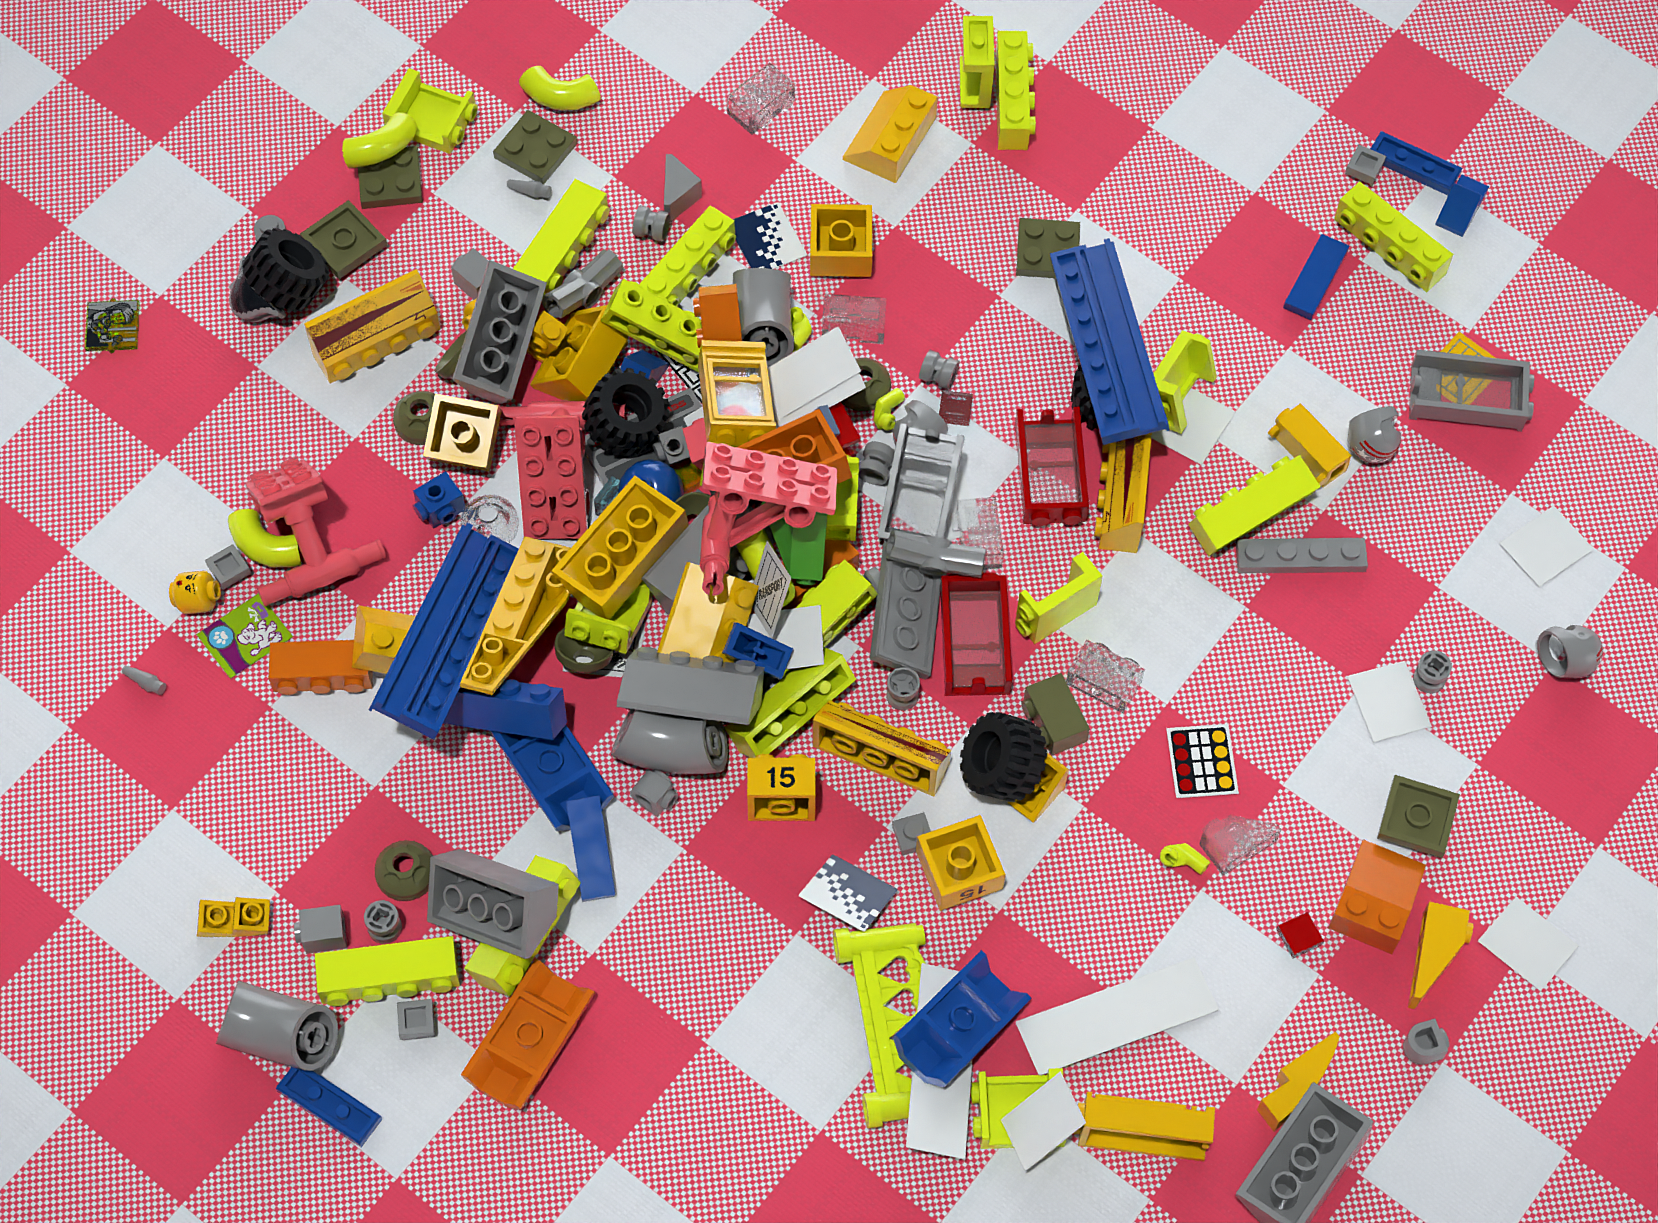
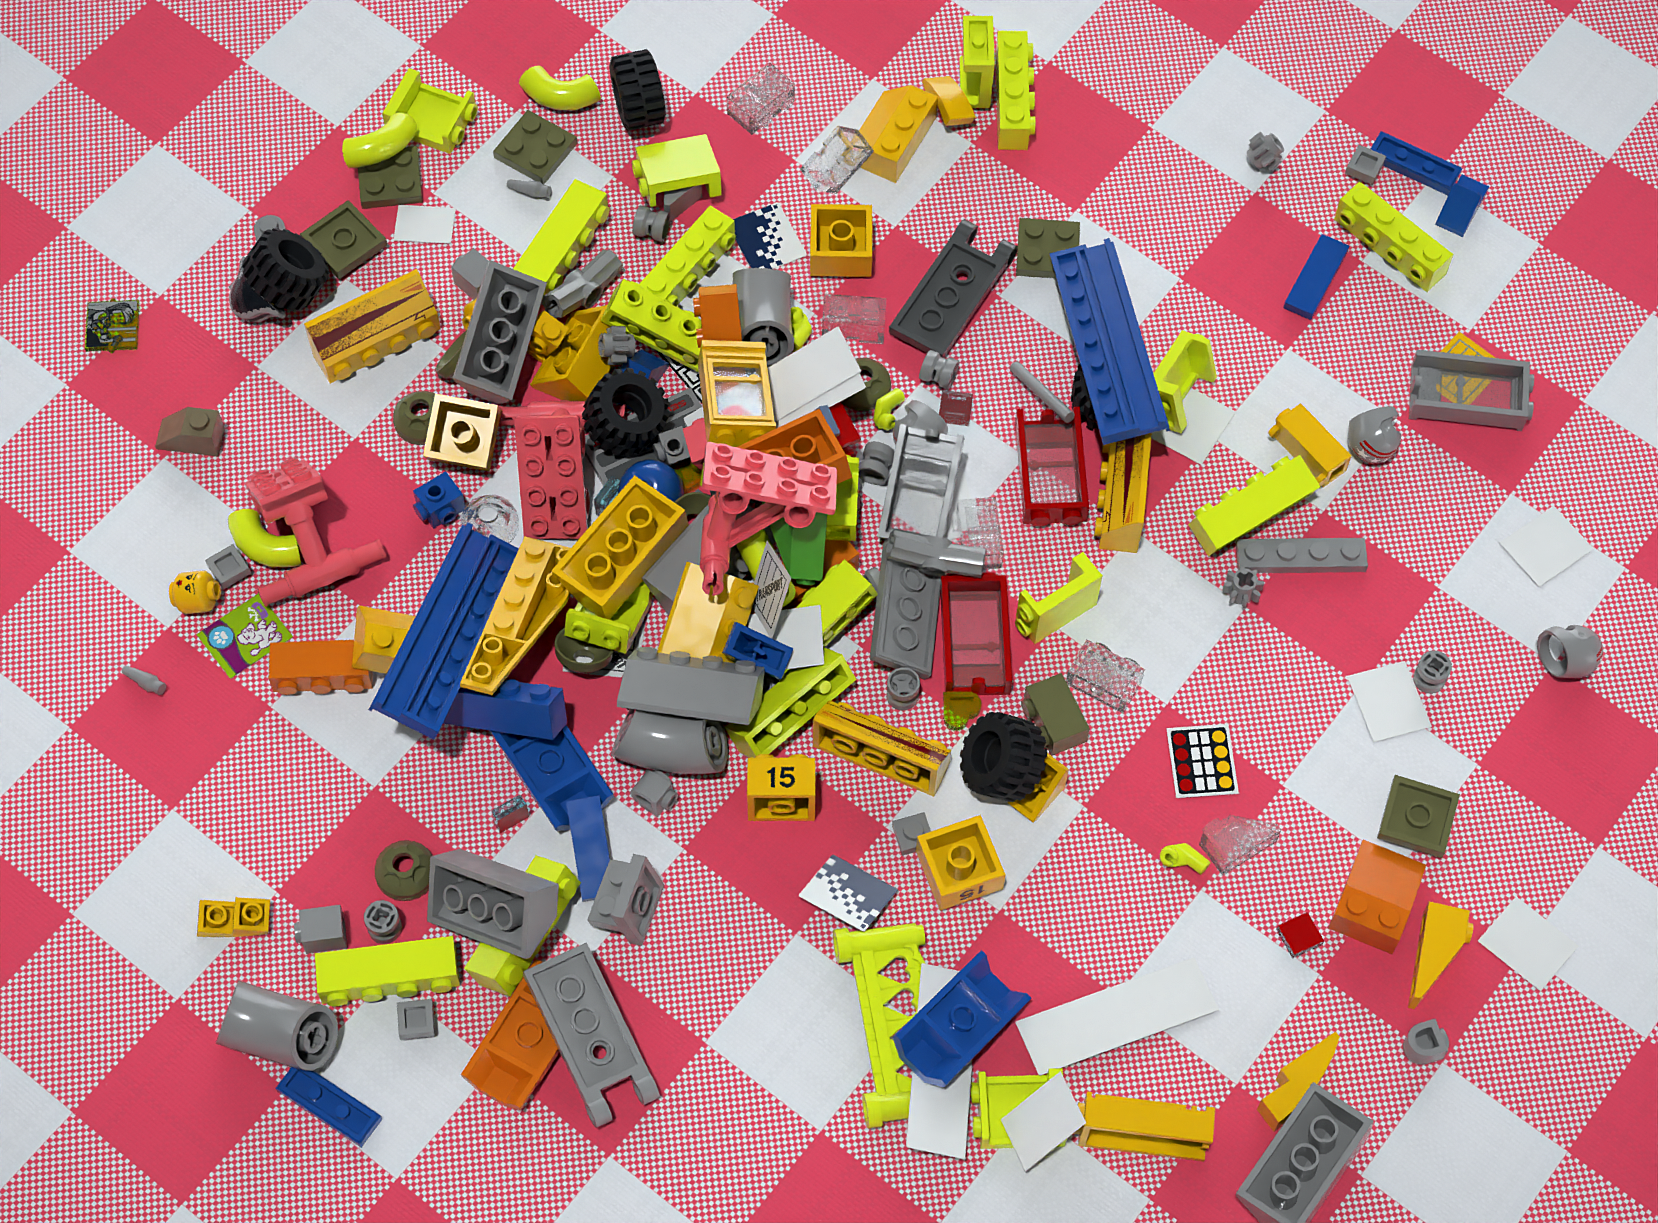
(192, 432): none -> dark tan slope
(424, 224): none -> white sticker
(510, 813): none -> tile
(585, 1016): none -> light grey hinge
(616, 345): none -> light grey gear
(627, 898): none -> light grey bracket
(637, 89): none -> black tyre
(676, 166): none -> neon yellow panel
(837, 160): none -> clear brick
(945, 304): none -> dark grey hinge
(951, 100): none -> yellow slope
(959, 708): none -> clear neon green tile
(1042, 392): none -> light grey bar
(1243, 586): none -> light grey gear
(1265, 151): none -> light grey gear

